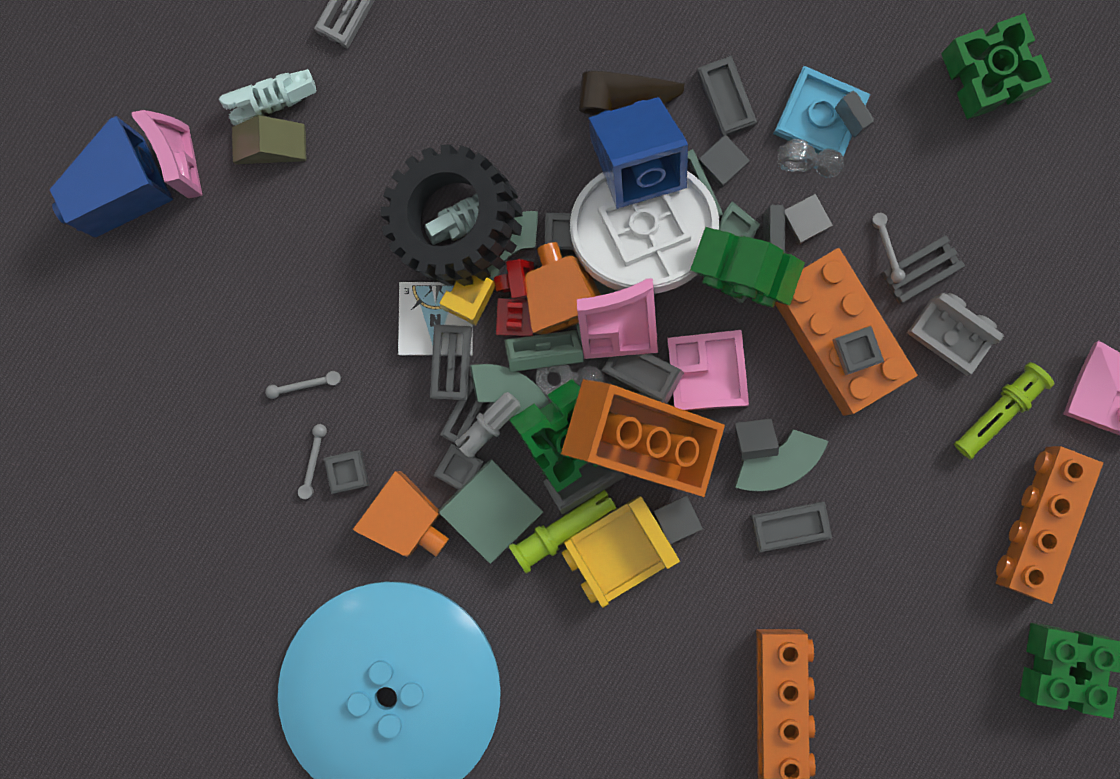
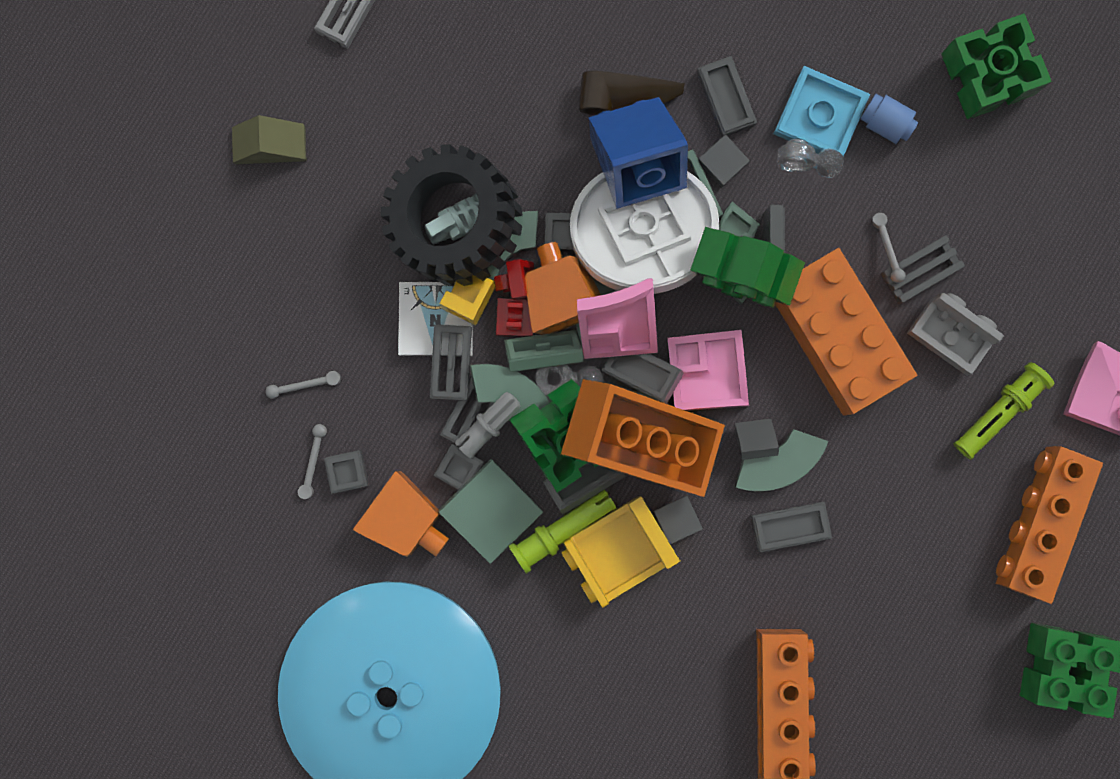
(109, 182): blue slope -> none
(173, 149): bright pink plate -> none
(268, 95): light aqua hinge -> none
(807, 219): light grey tile -> none
(854, 114): dark grey tile -> none
(858, 350): dark grey tile -> none
(889, 118): none -> medium blue brick

